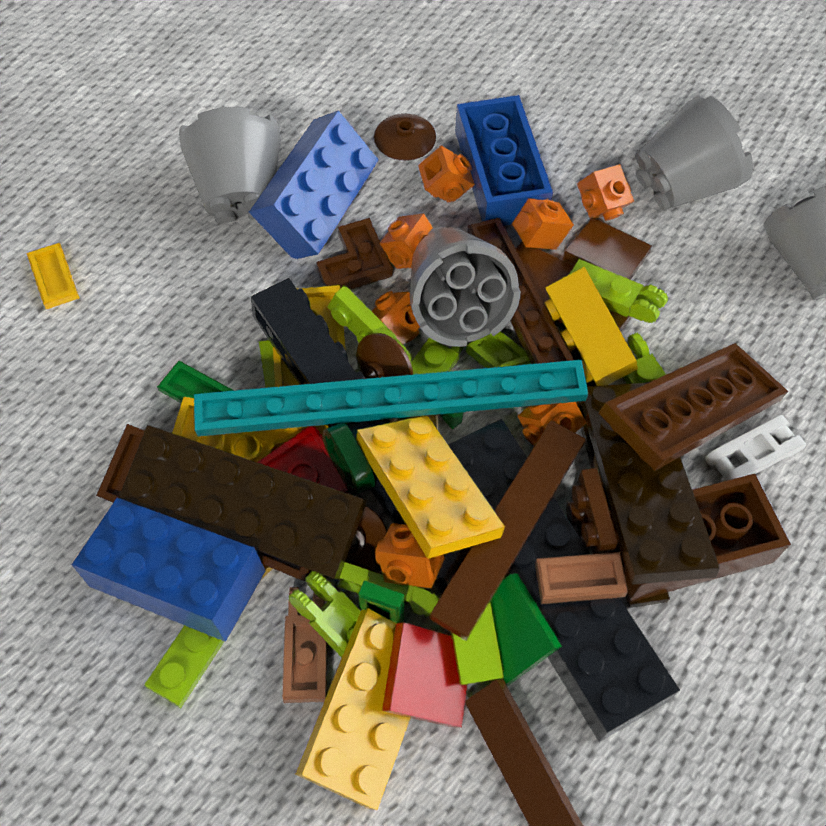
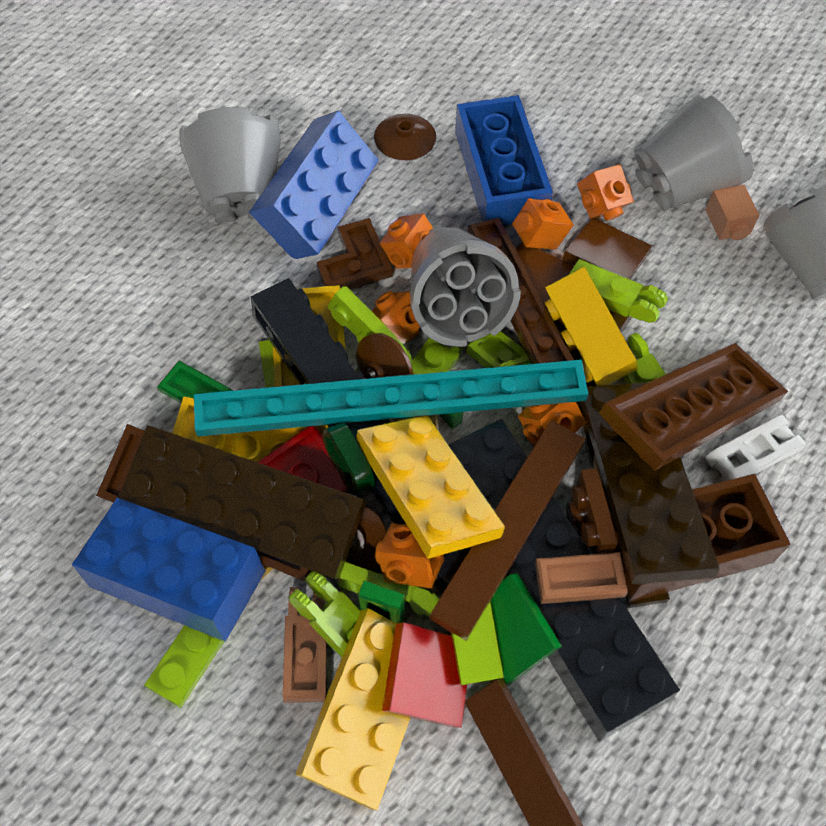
(52, 276): yellow tile -> none
(446, 174): orange brick -> none
(732, 212): none -> nougat brick

